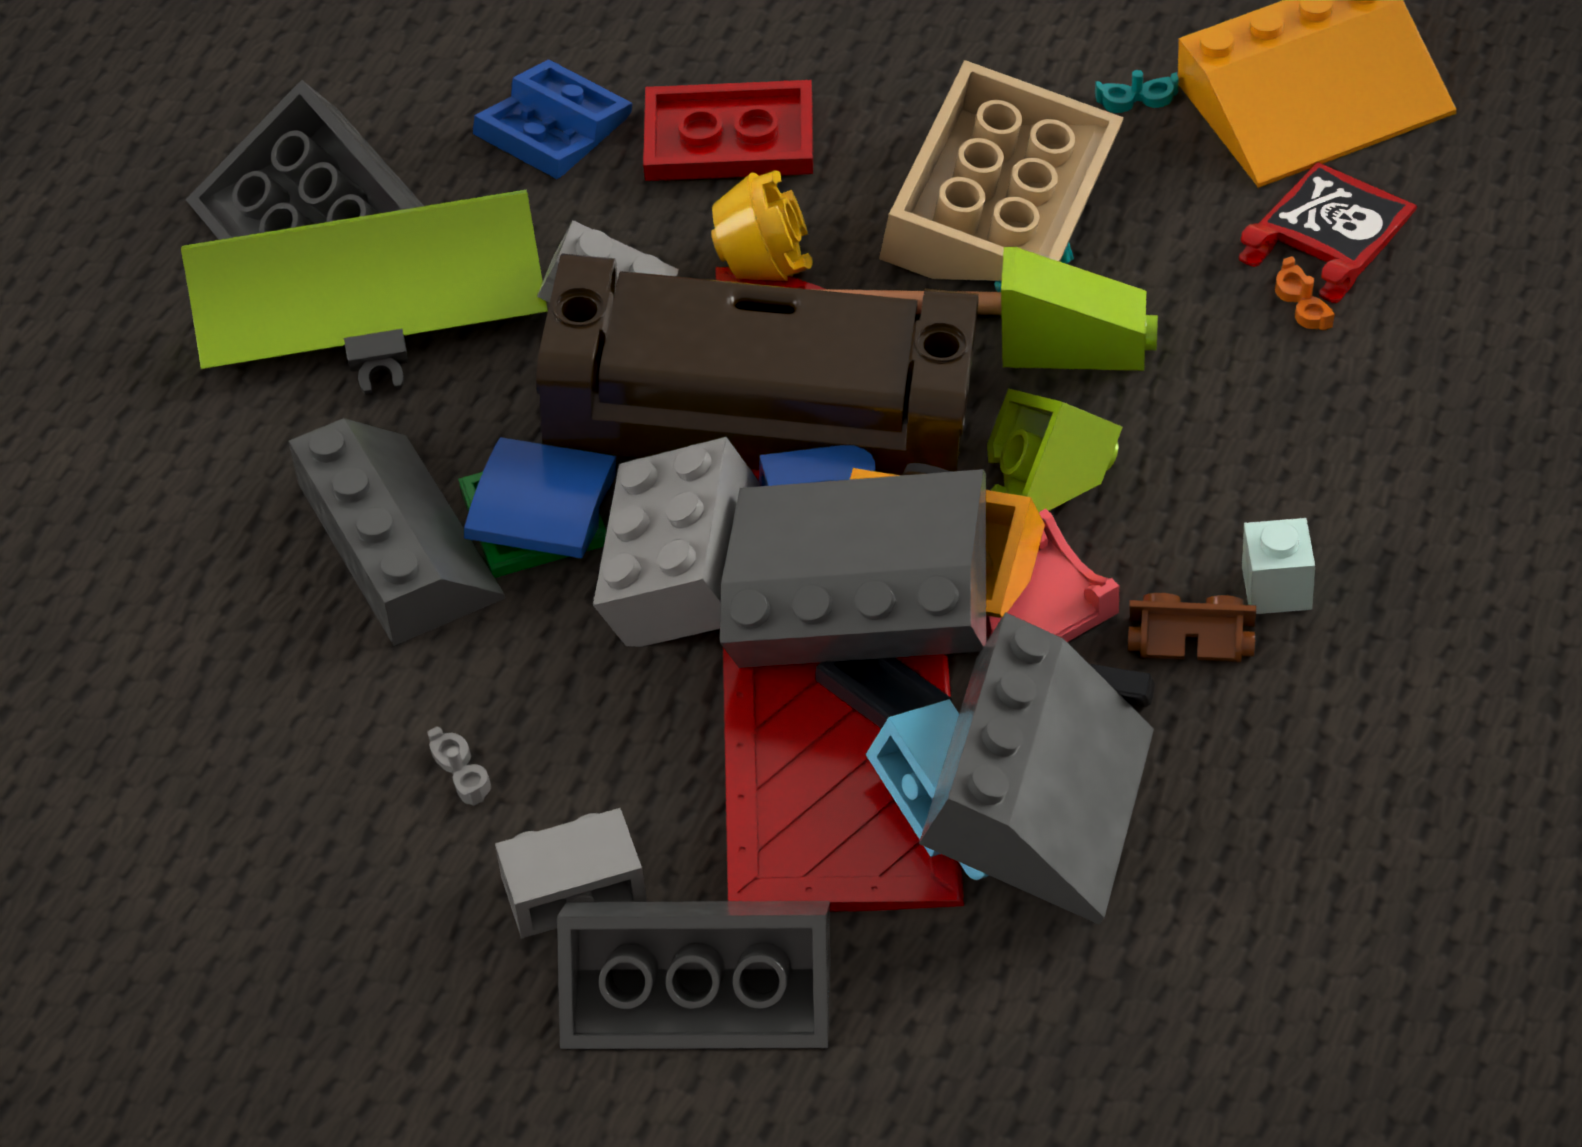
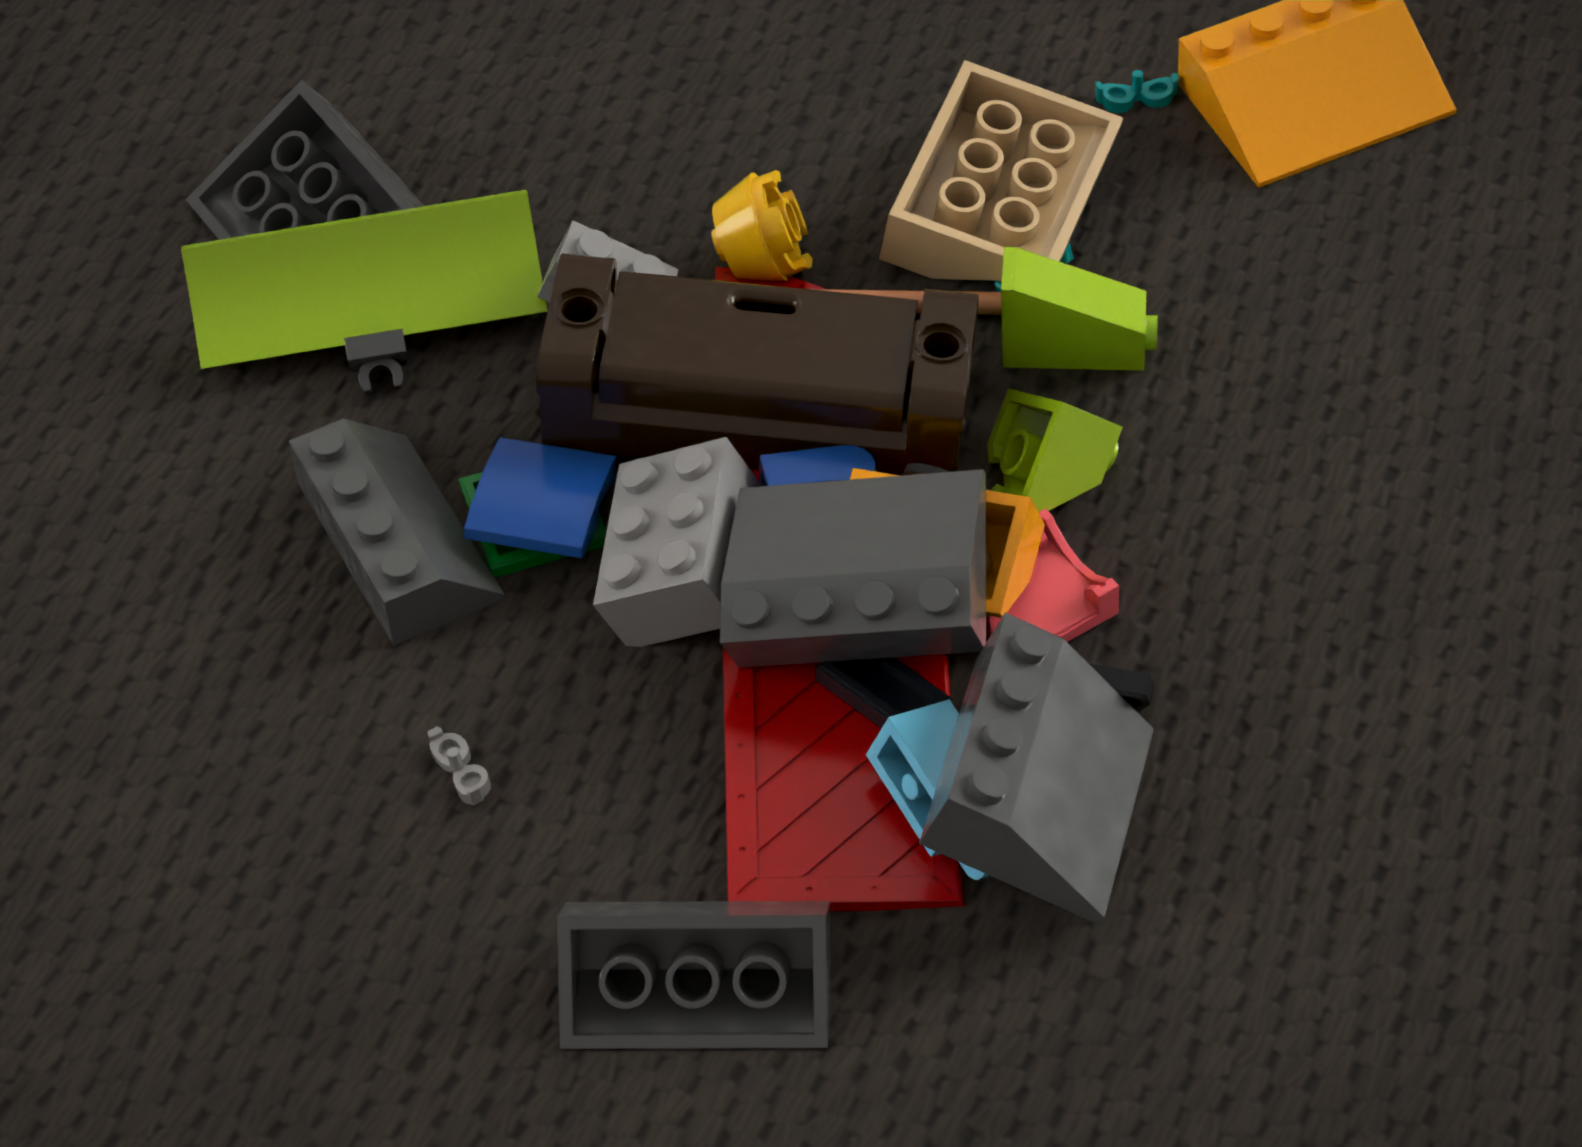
(561, 101): blue slope -> none
(569, 863): light grey brick -> none
(728, 130): red plate -> none
(1169, 621): dark orange hinge -> none
(1278, 565): light aqua brick -> none
(1295, 286): orange piece -> none
(1333, 221): flag -> none

